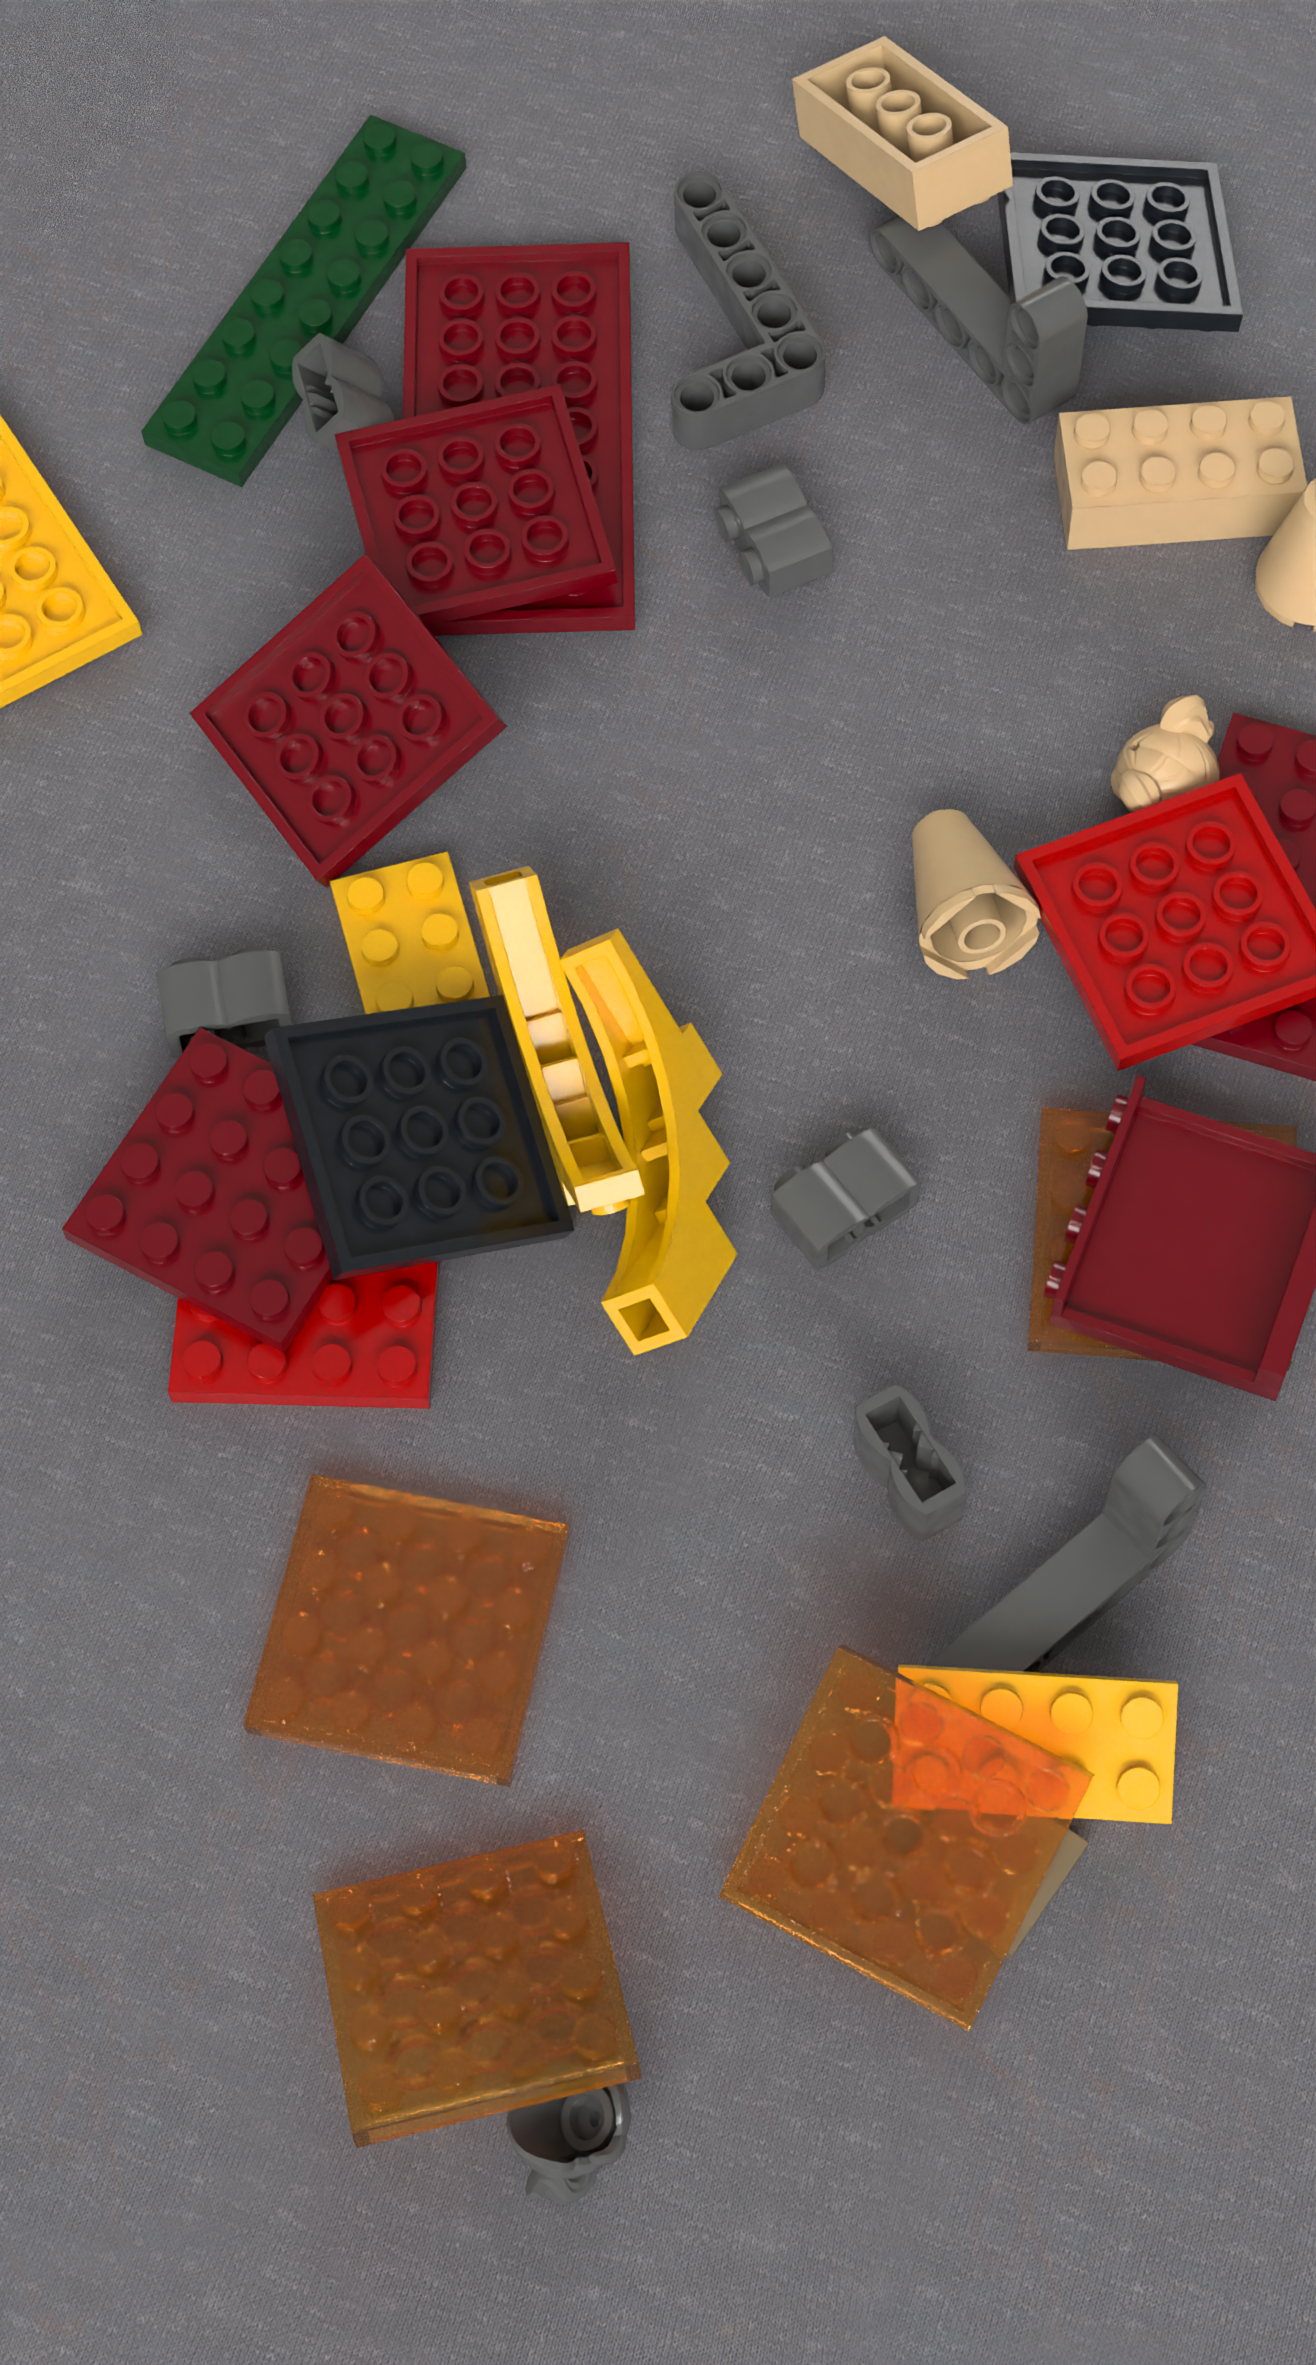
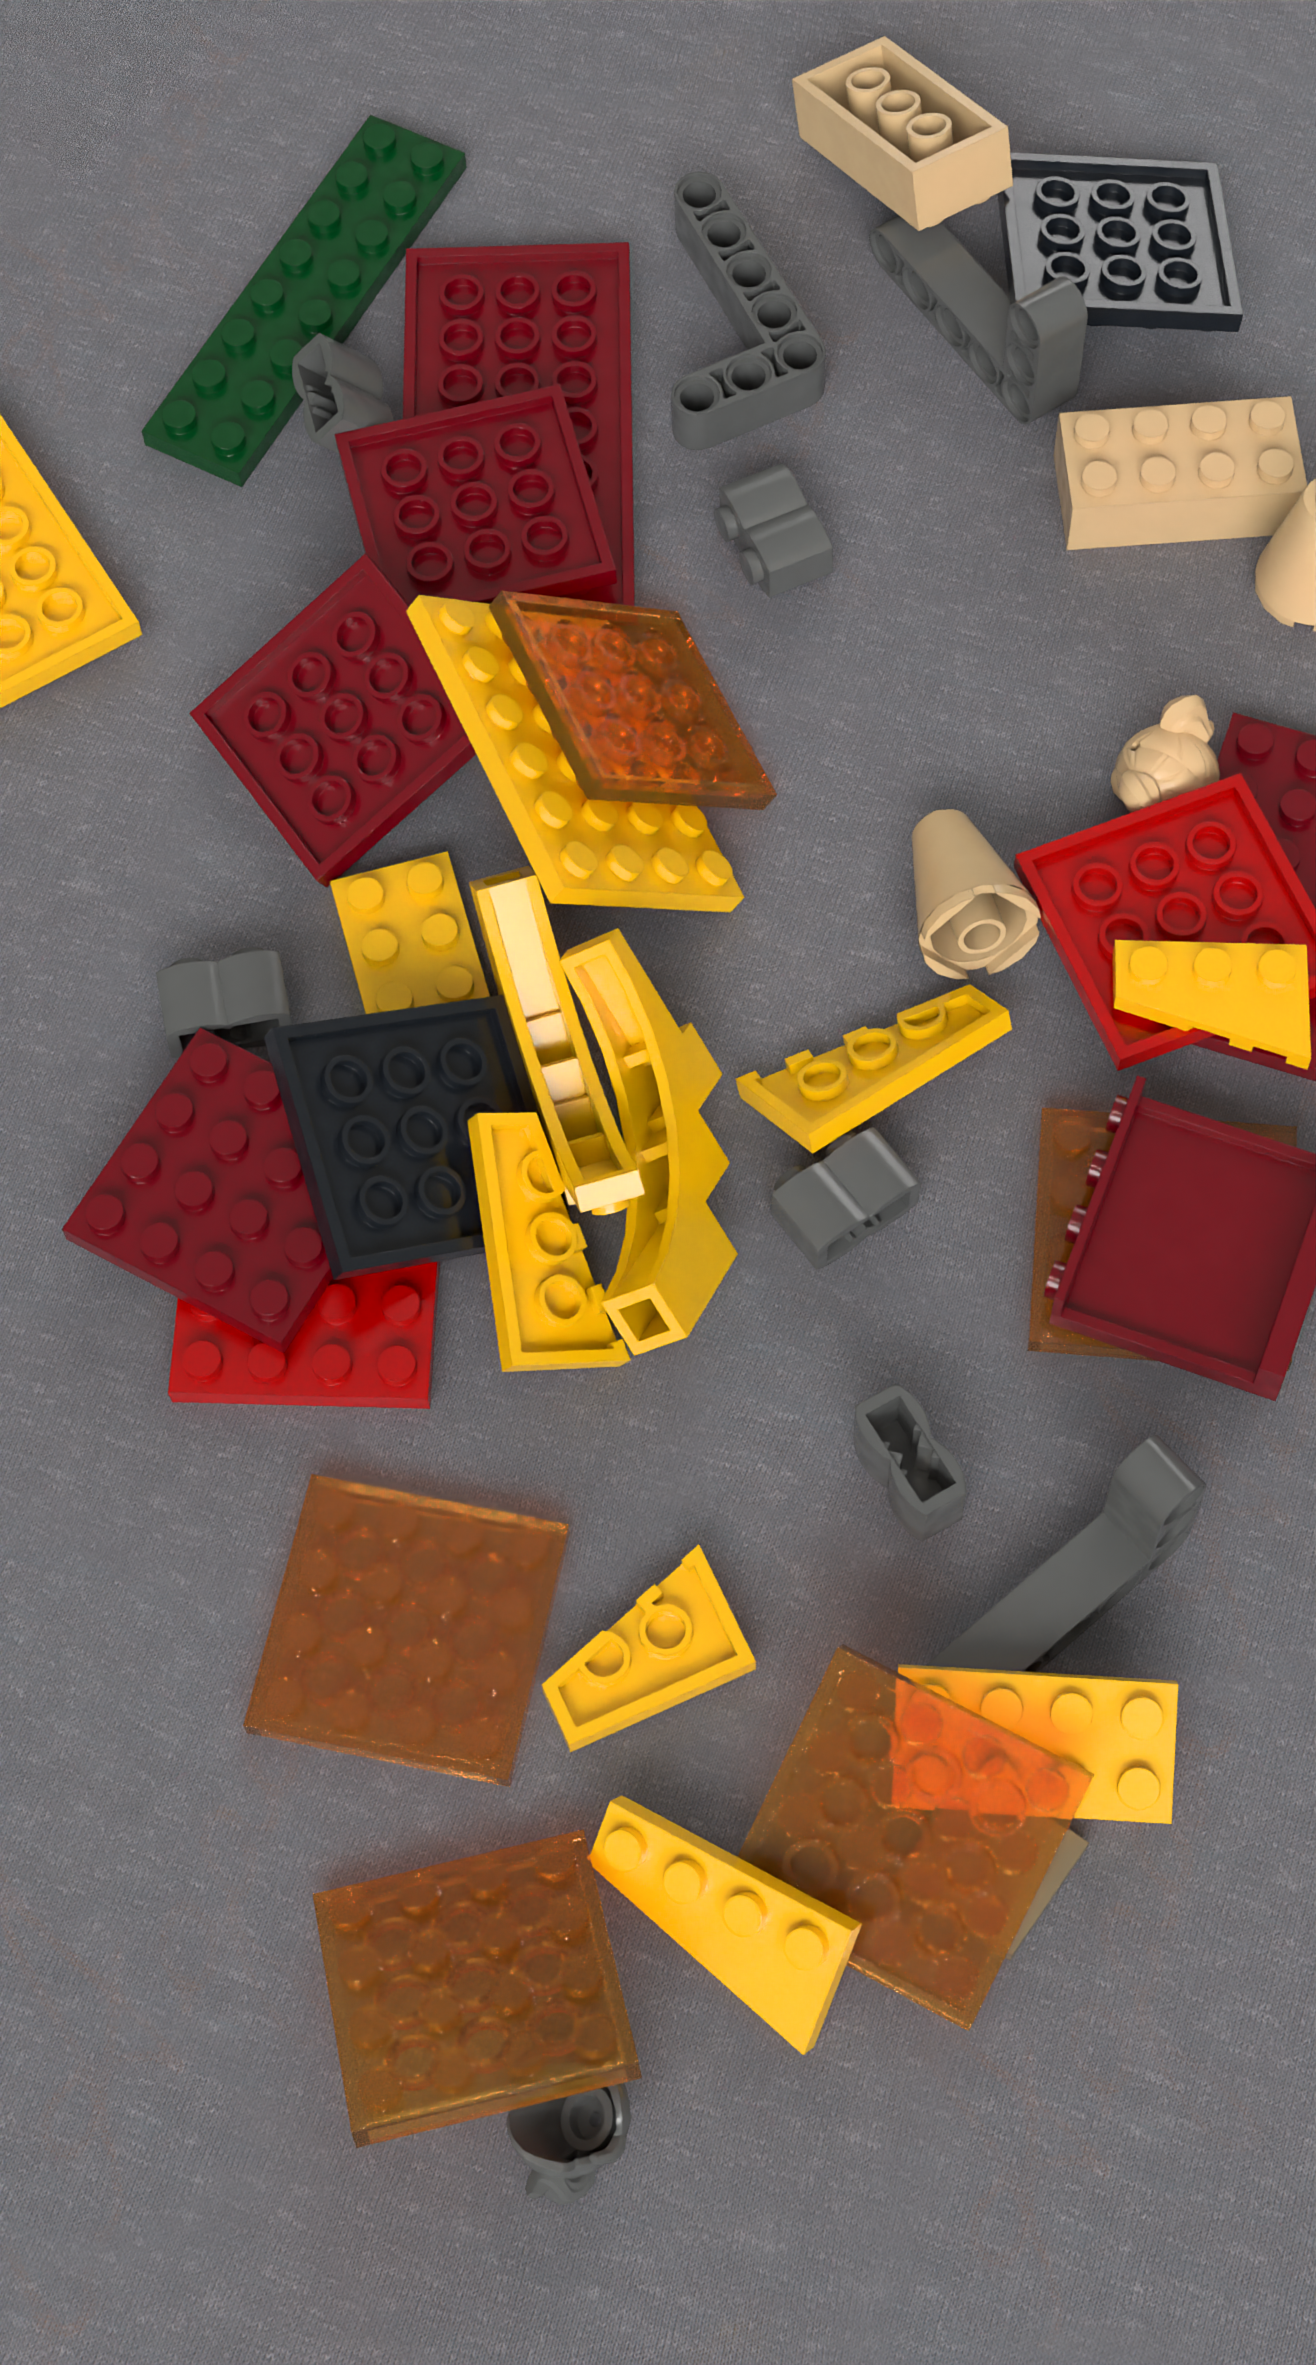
(538, 1276): none -> yellow wing
(575, 844): none -> yellow plate
(631, 703): none -> clear orange plate
(653, 1658): none -> yellow wing
(736, 1920): none -> yellow wing
(876, 1067): none -> yellow wing
(1228, 989): none -> yellow wing

